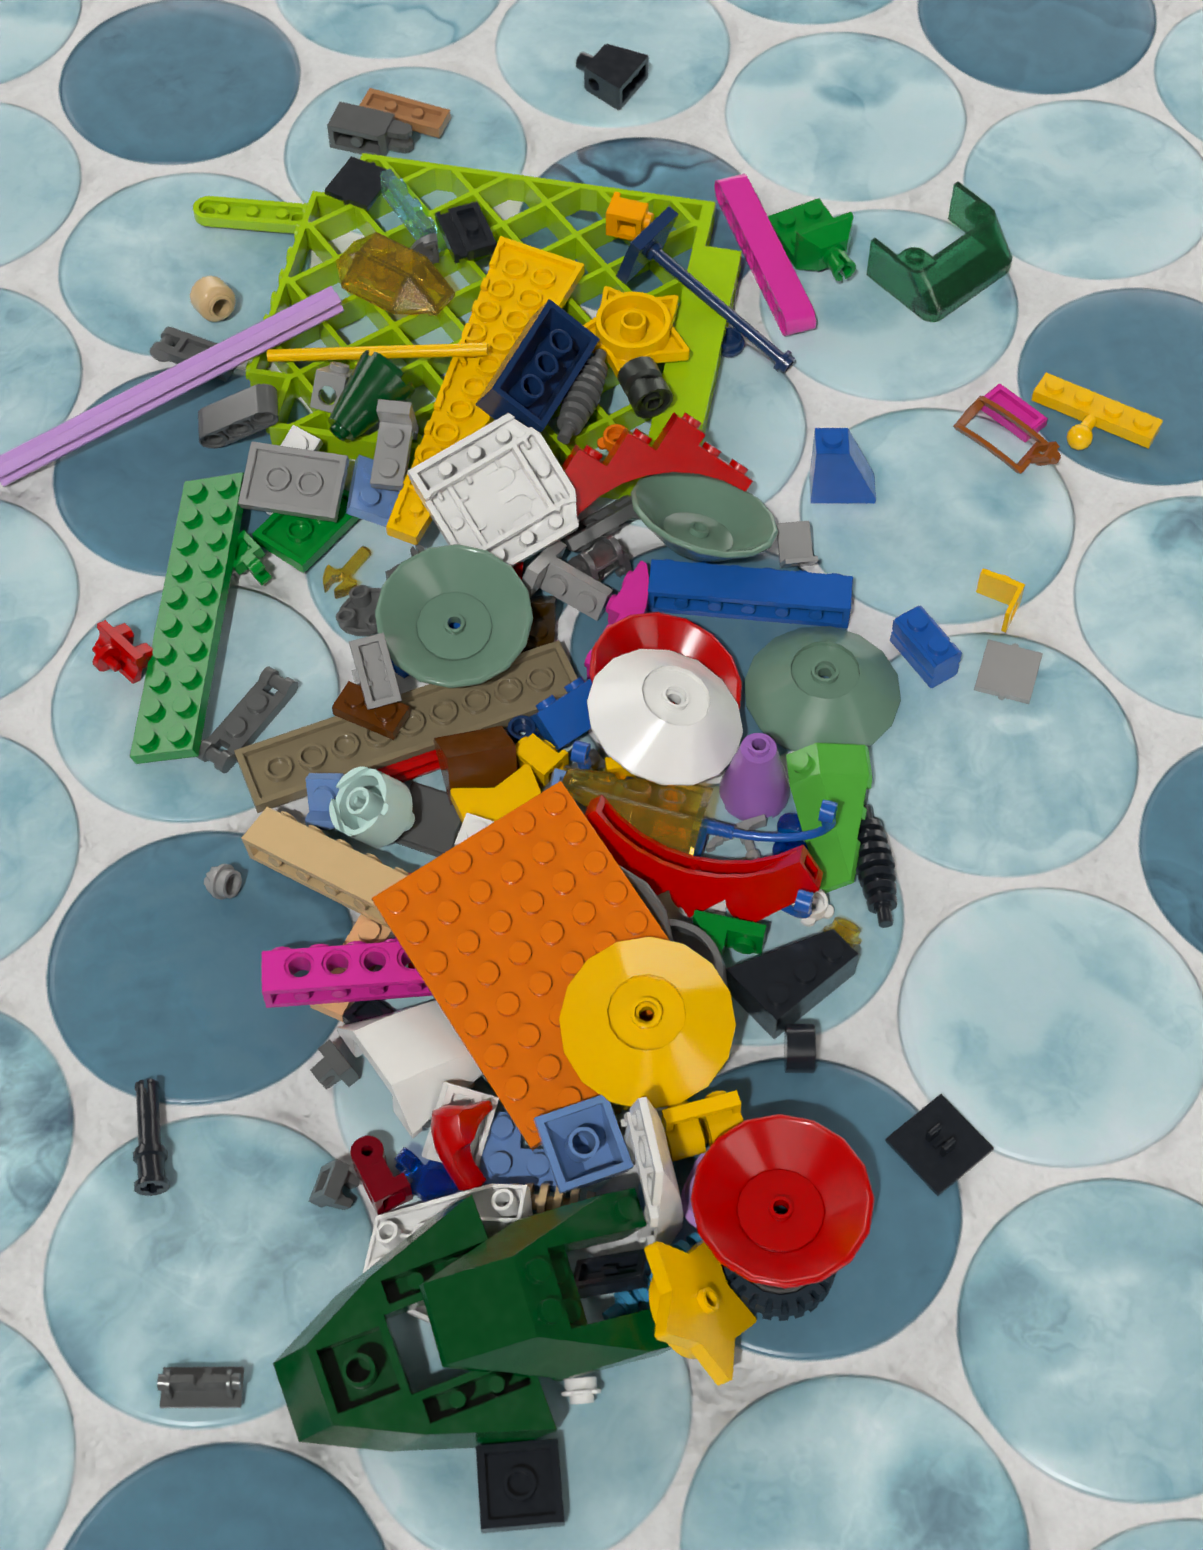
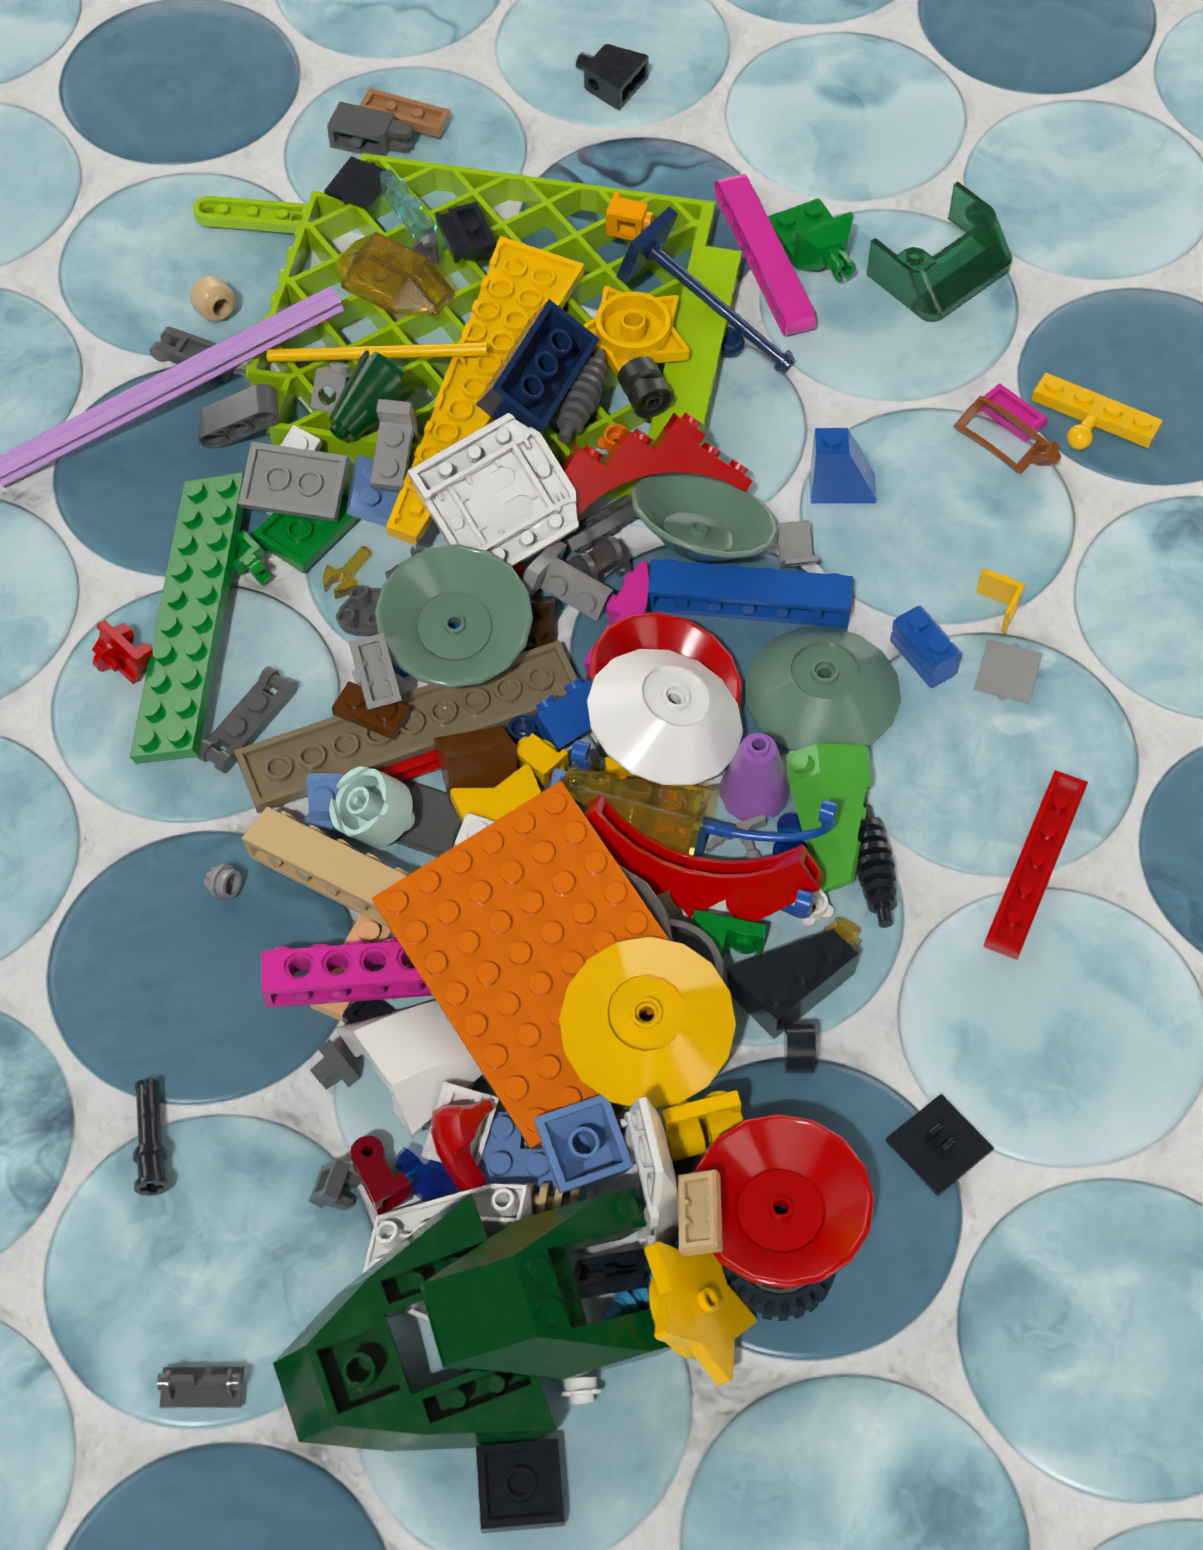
(699, 1213): none -> tan plate
(1035, 865): none -> red tile

